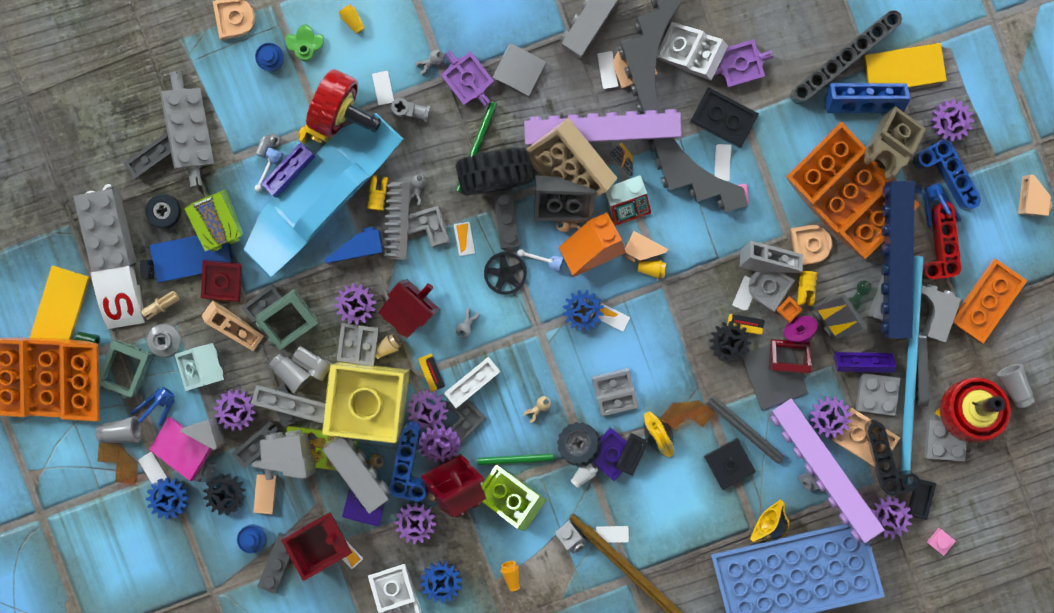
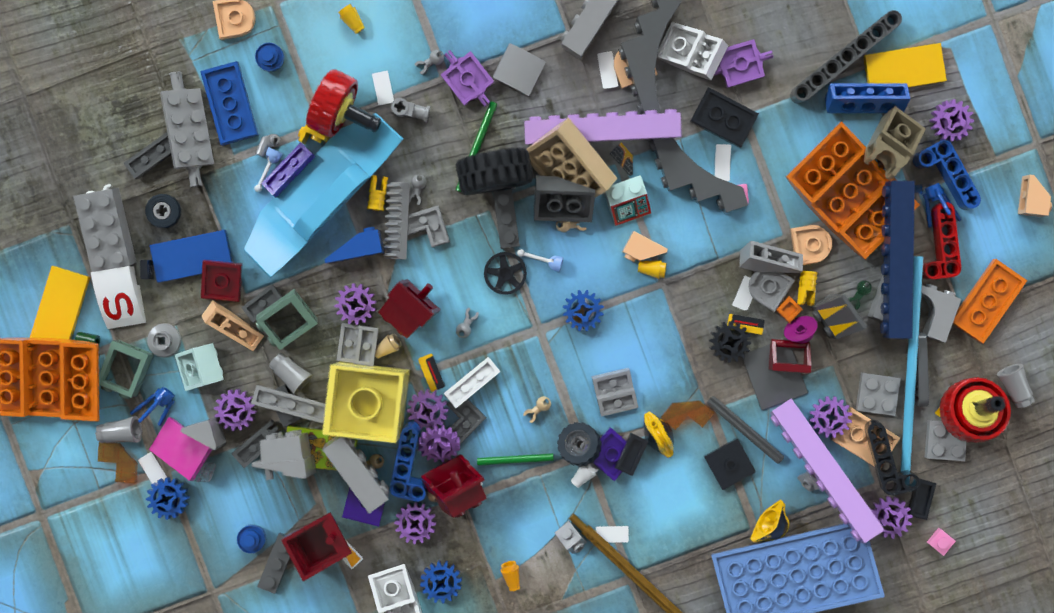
(160, 305): tan axle -> none
(214, 221): lime slope -> none
(221, 504): black gear -> none
(229, 103): none -> blue tile
(265, 494): light nougat tile -> none
(304, 40): bright green plate -> none
(316, 365): light grey piece -> none
(464, 238): sticker -> none
(511, 498): lime slope -> none
(592, 245): orange slope -> none
(614, 318): white sticker -> none
(864, 362): dark purple plate -> none

